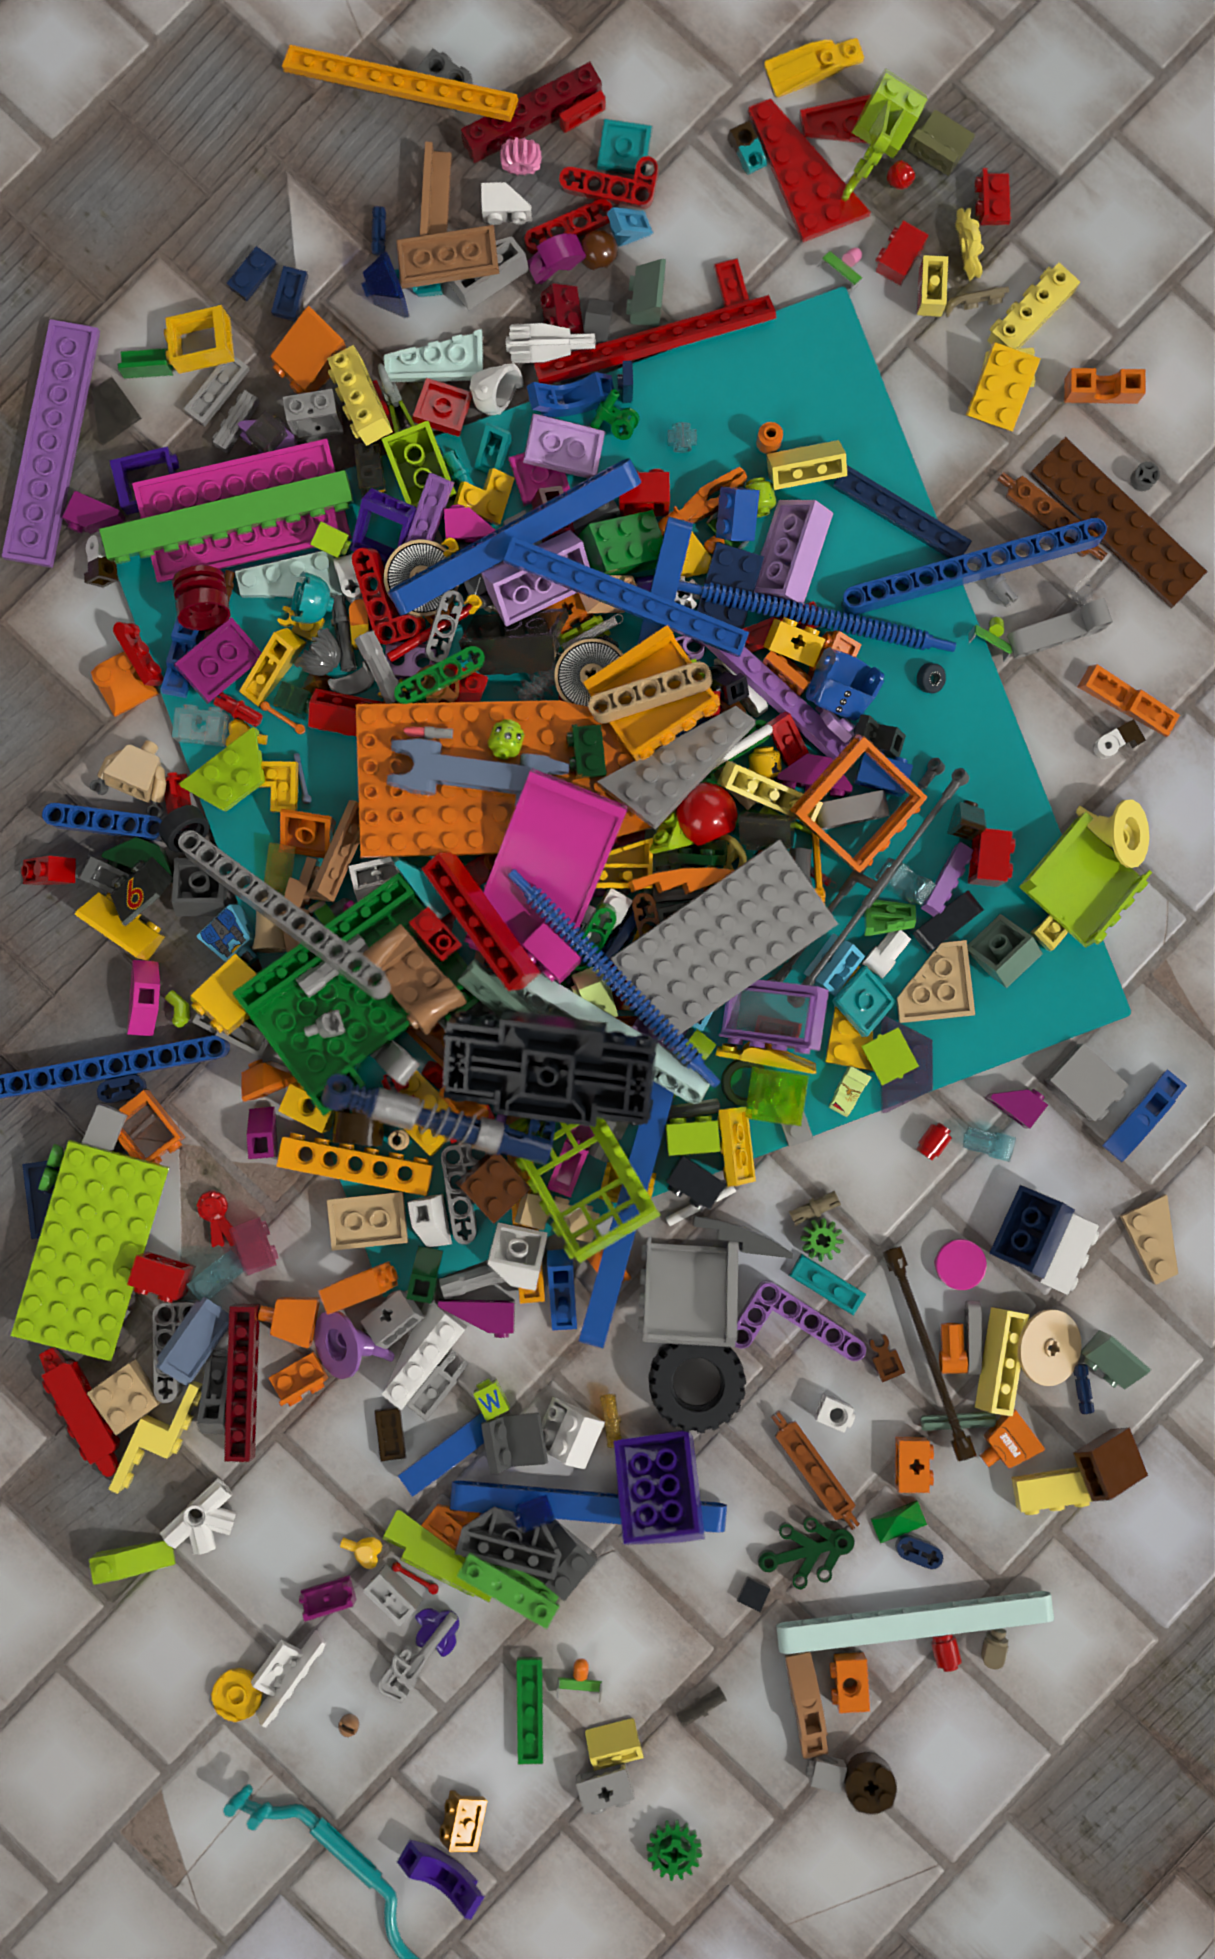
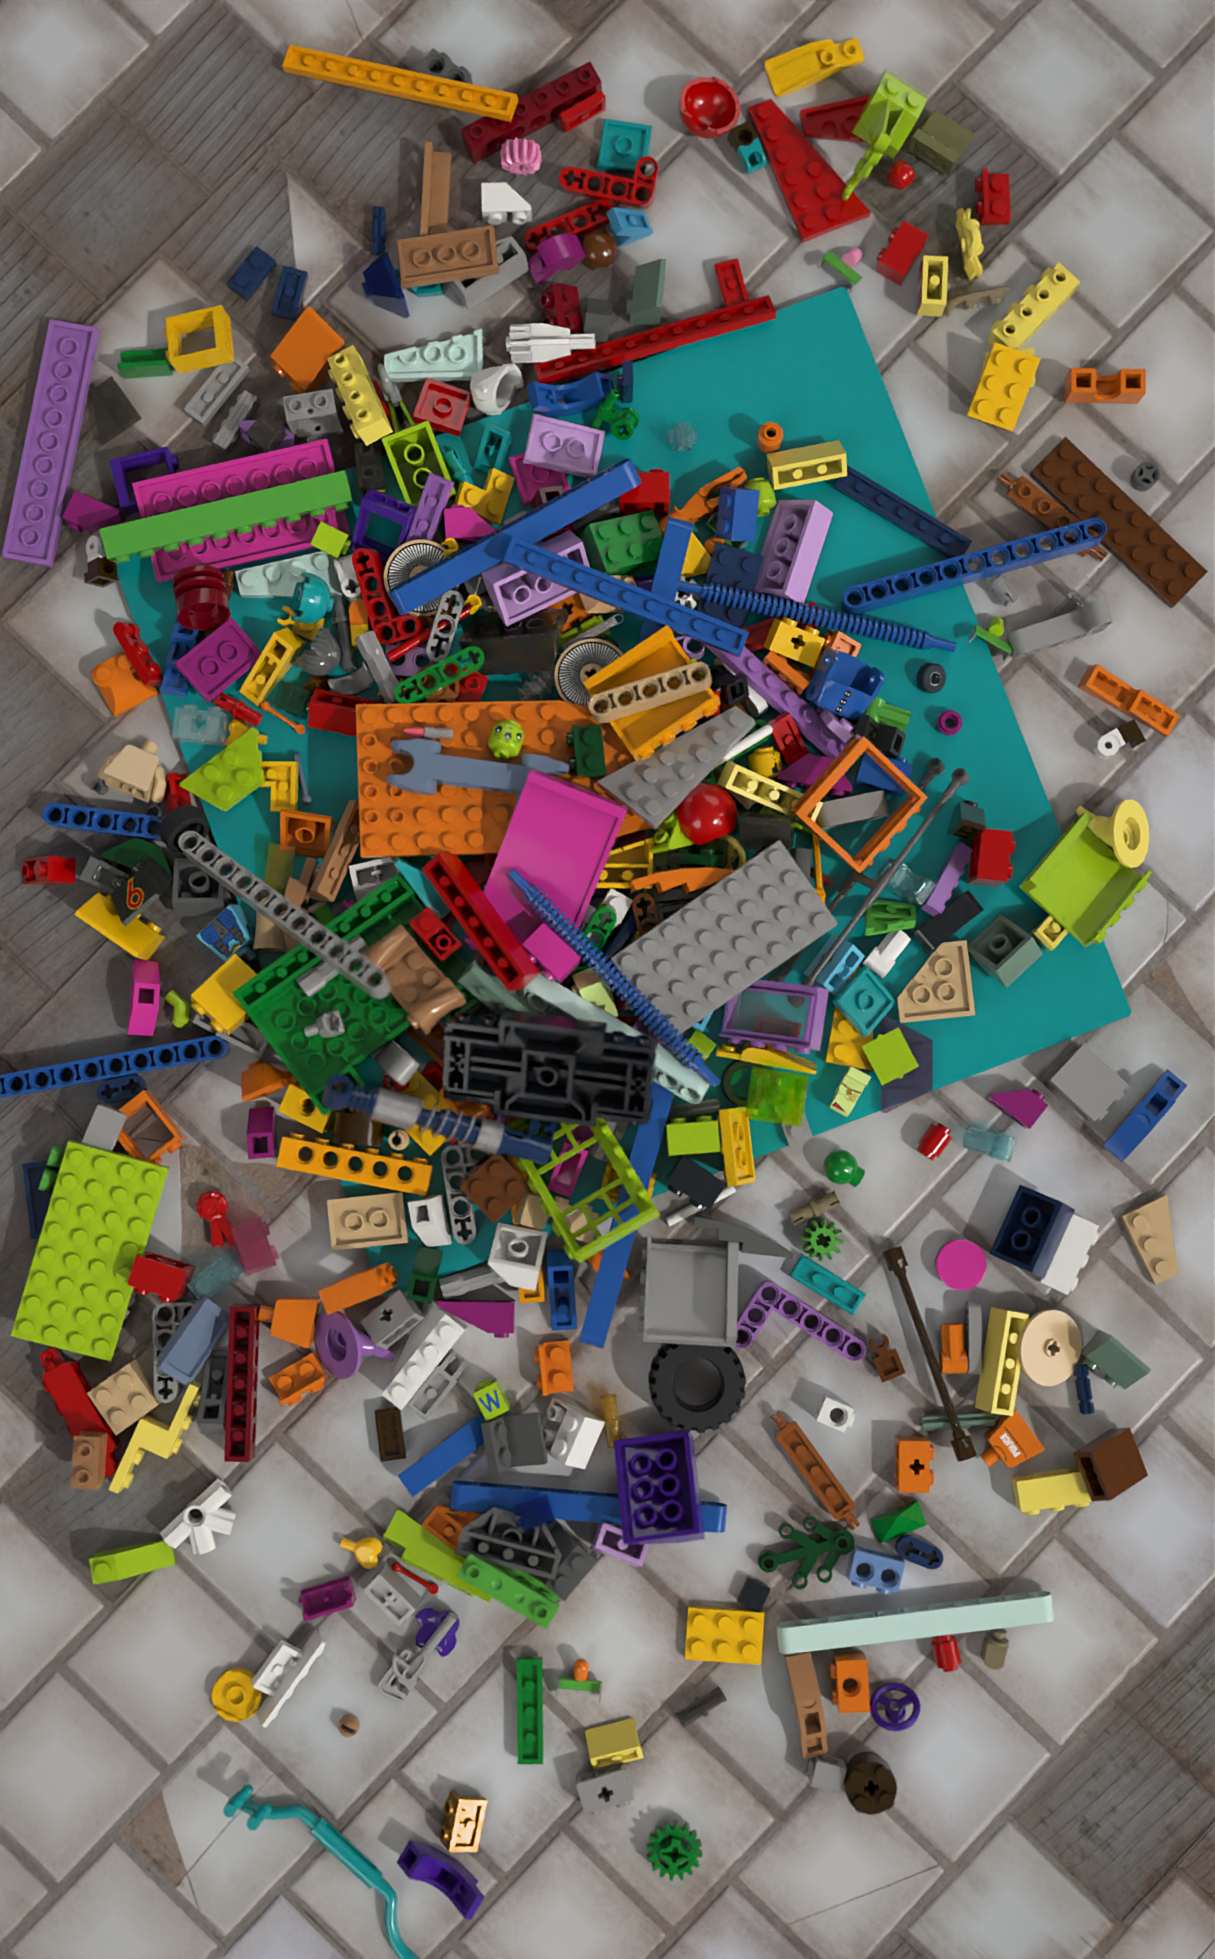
(89, 1460): none -> medium nougat hinge
(555, 1367): none -> orange bracket
(609, 1541): none -> lavender brick
(709, 107): none -> red cylinder
(724, 1634): none -> yellow plate
(842, 1168): none -> green piece
(877, 1563): none -> medium blue brick
(888, 714): none -> bright green piece
(895, 1718): none -> dark purple piece
(954, 717): none -> magenta plate

